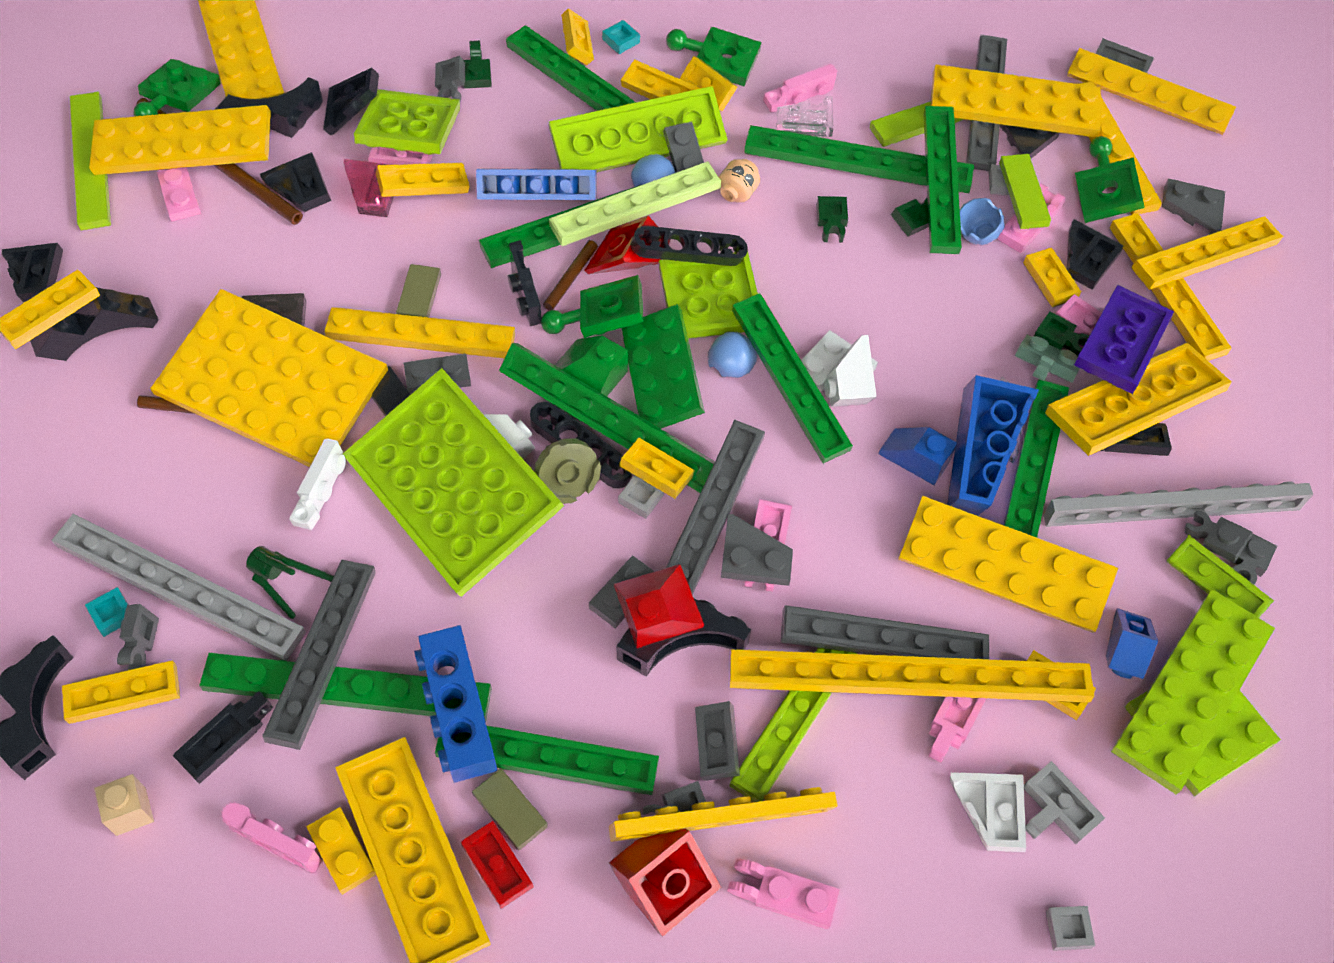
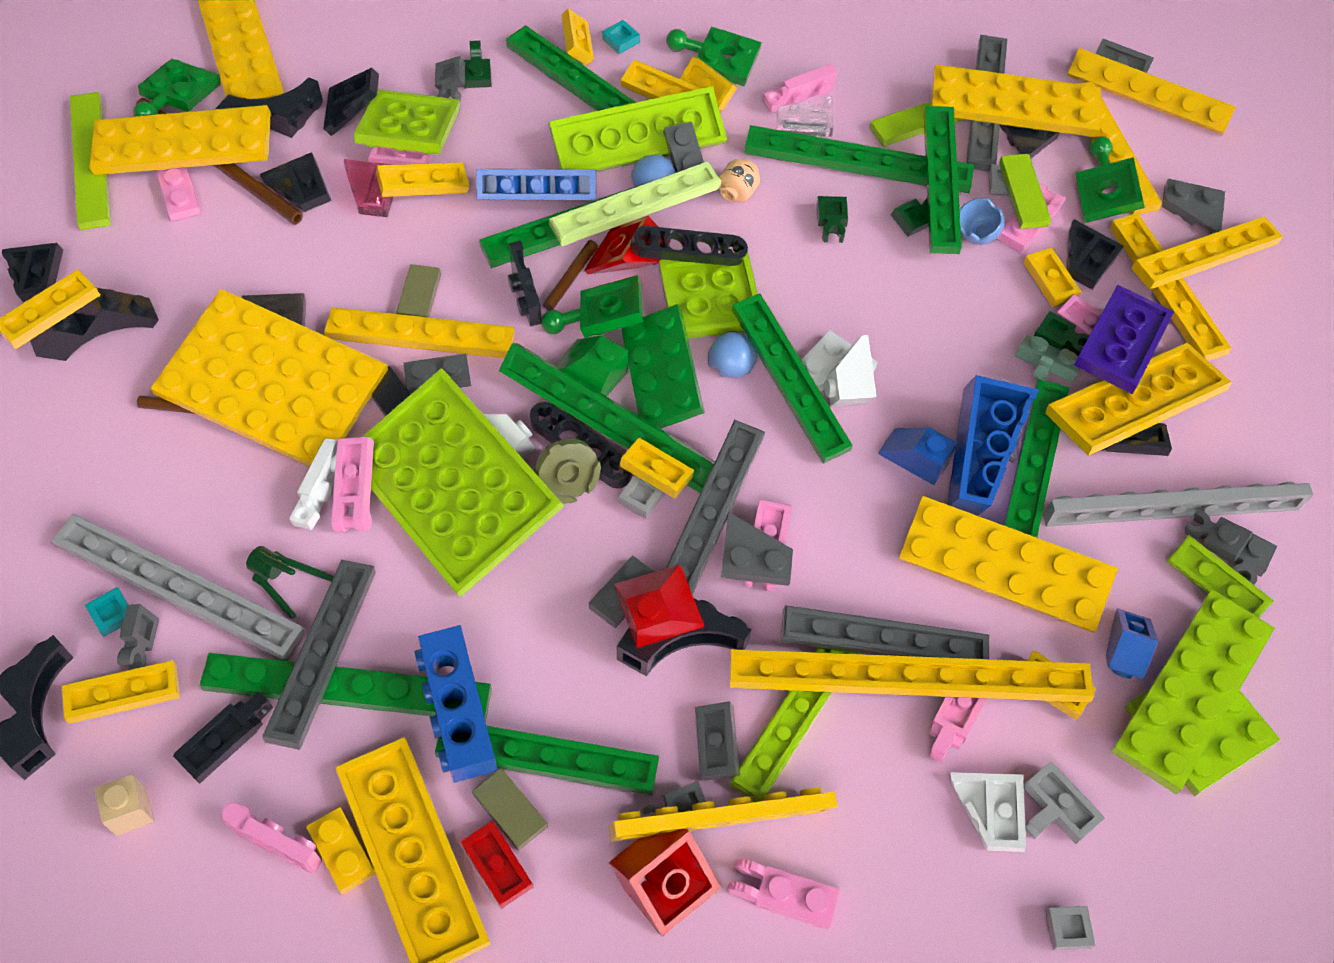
(352, 484): none -> bright pink plate

